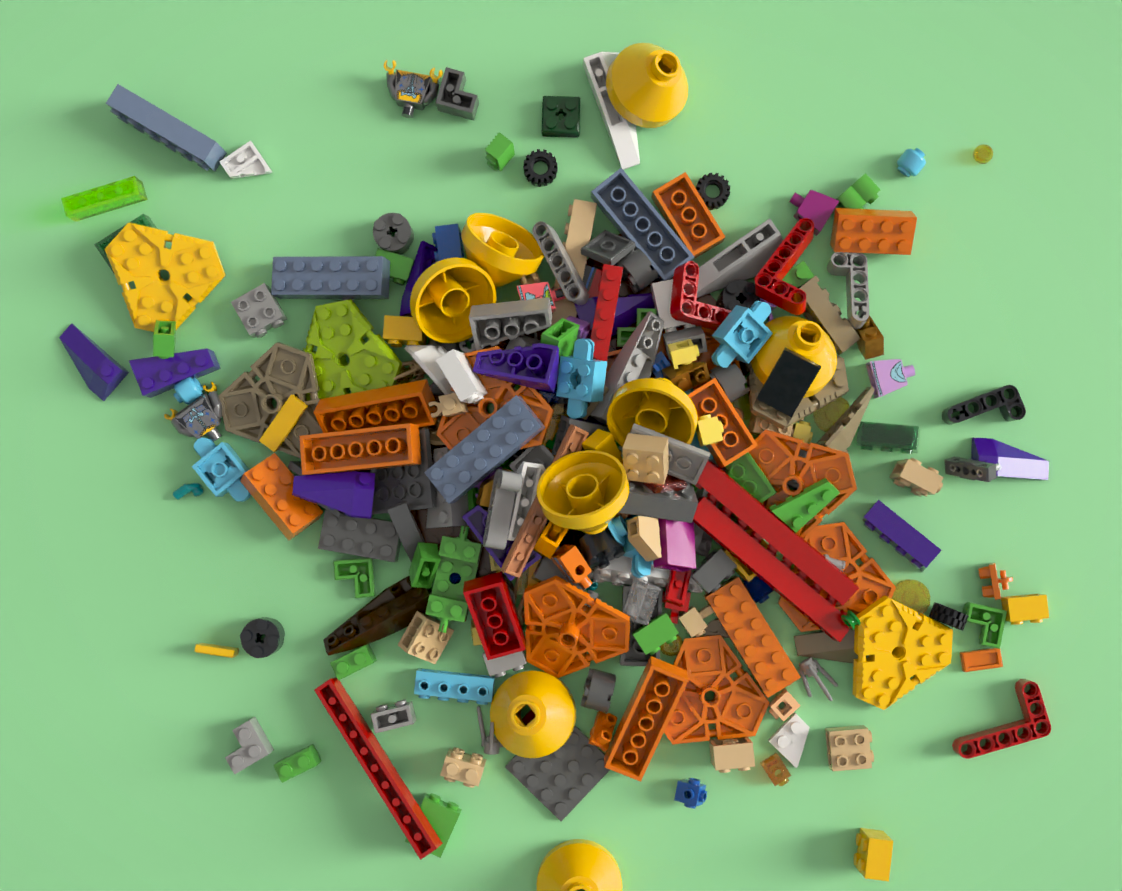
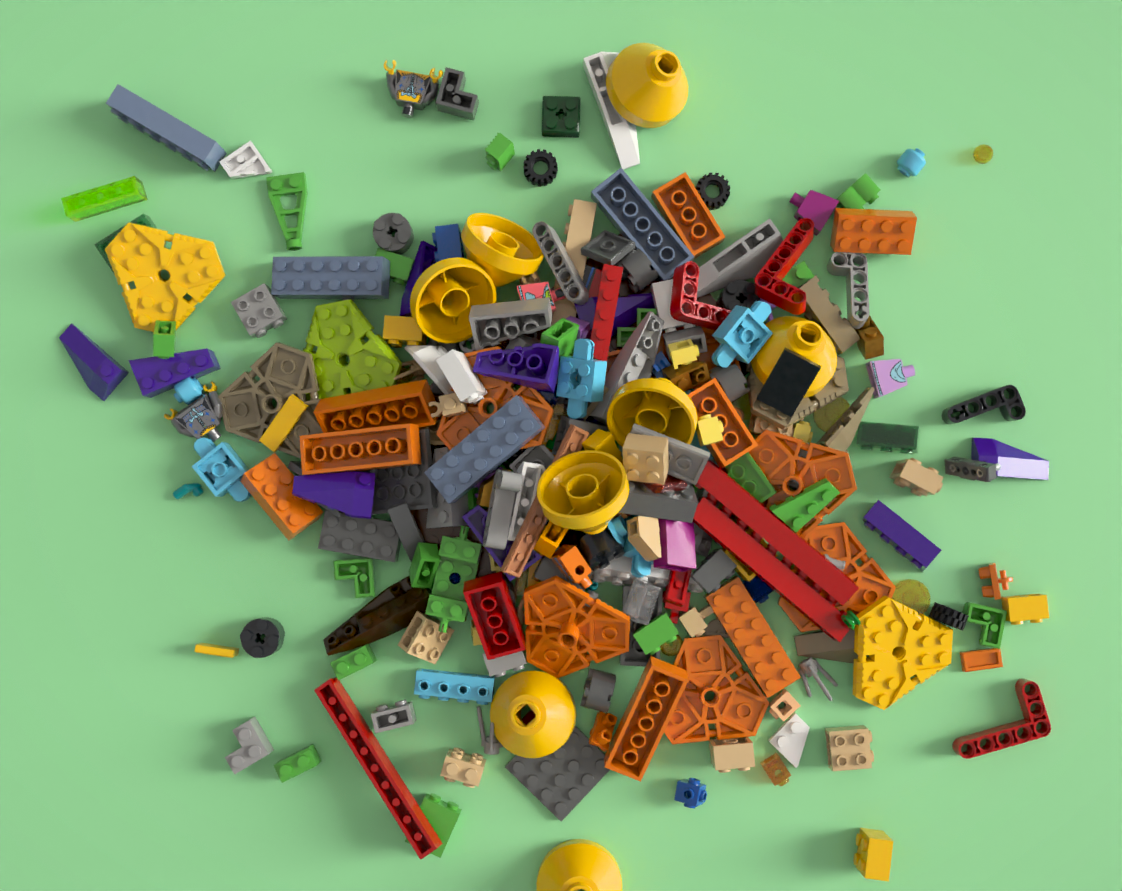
(289, 185): none -> bright green plate

